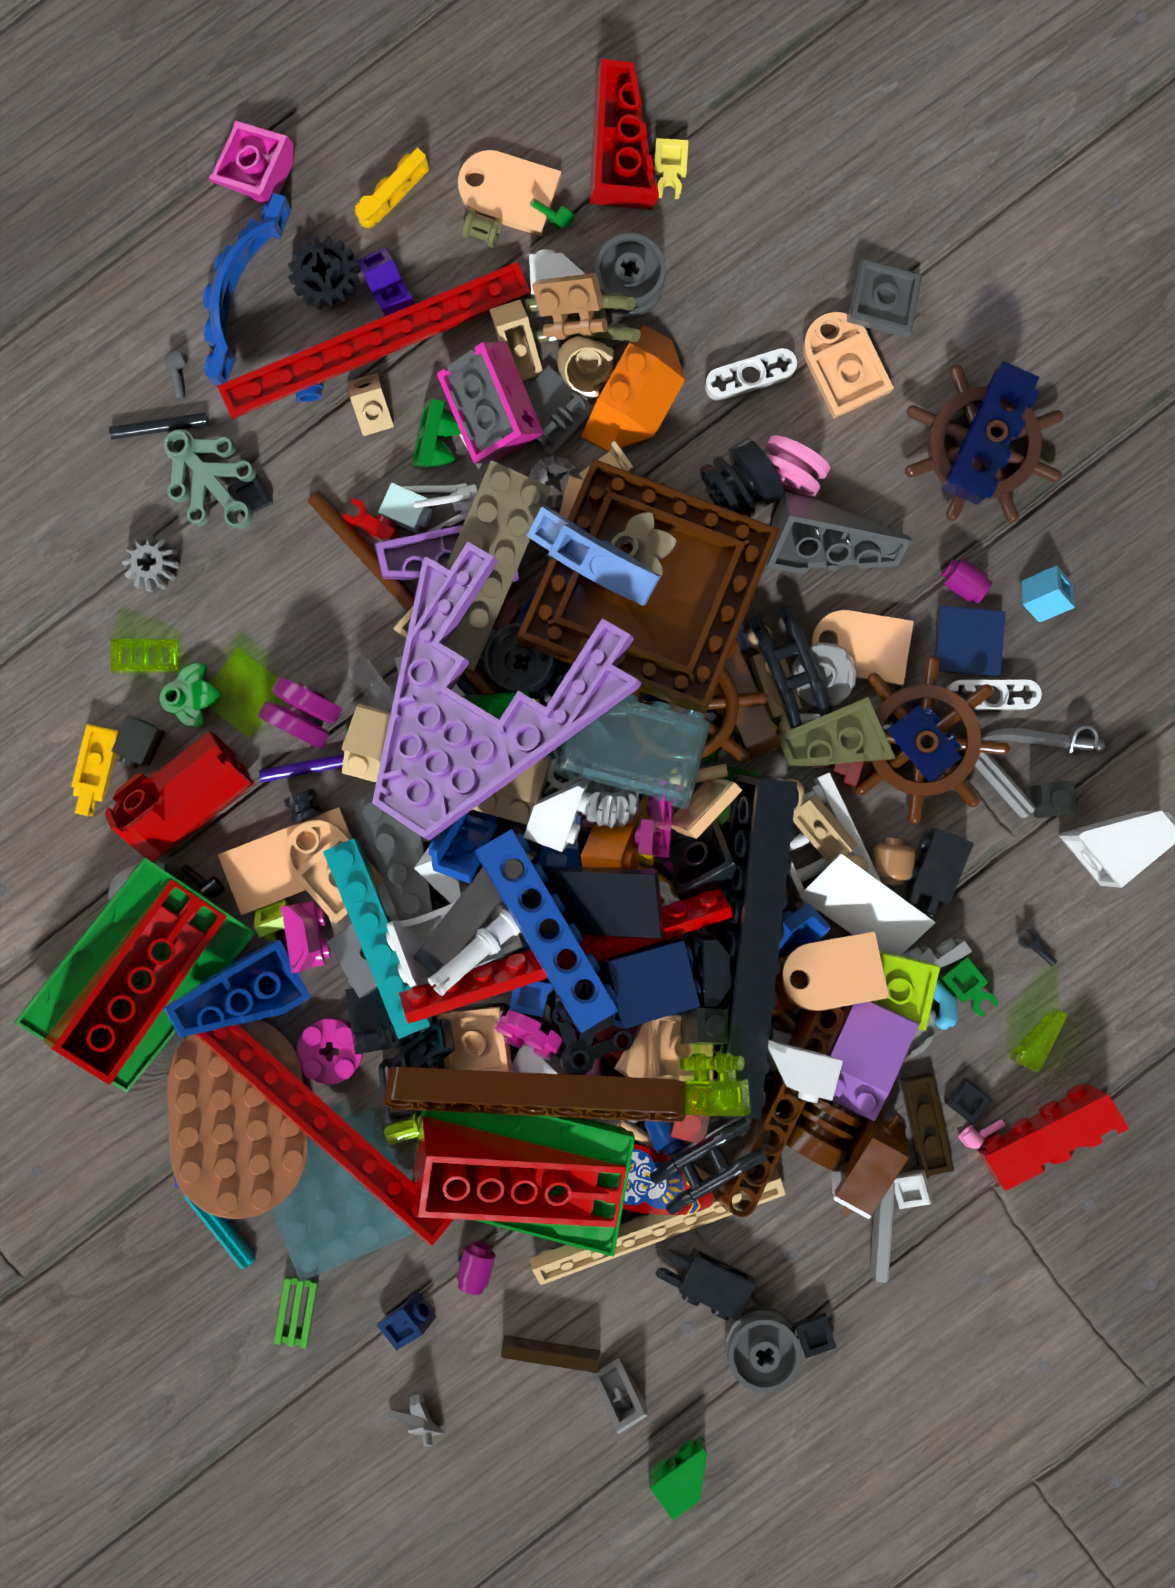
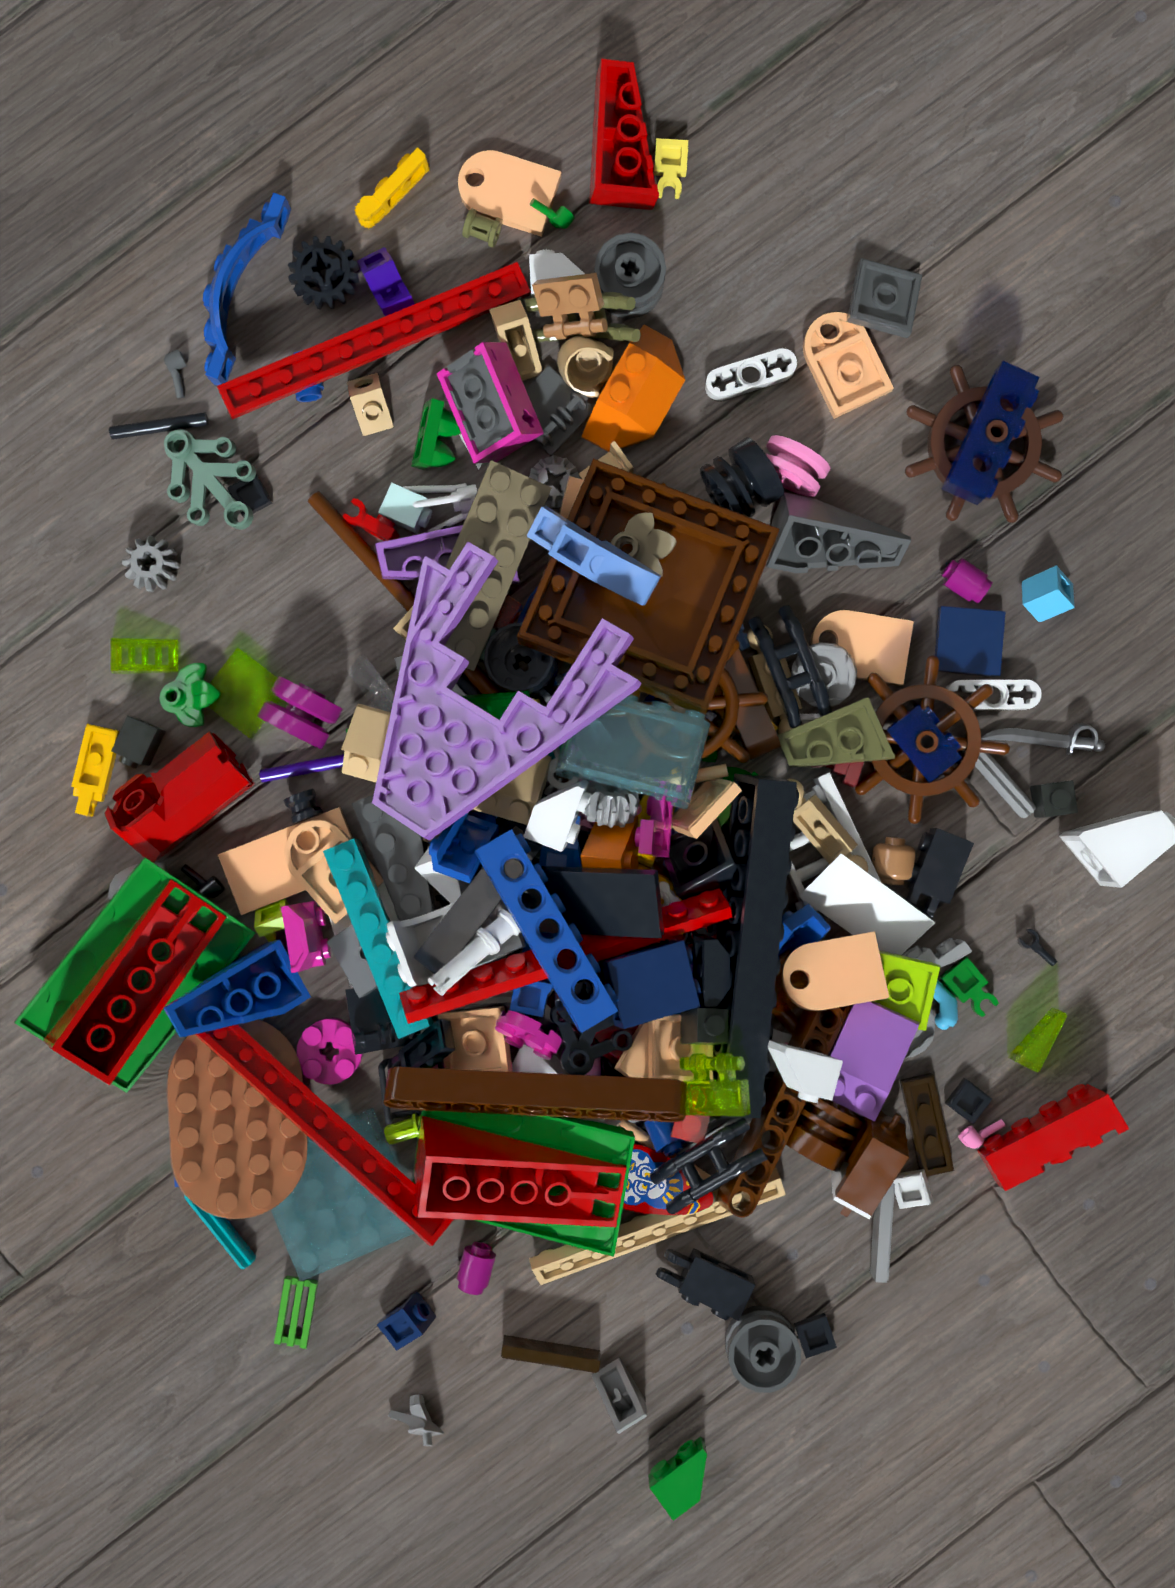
(254, 162): dark pink slope -> none

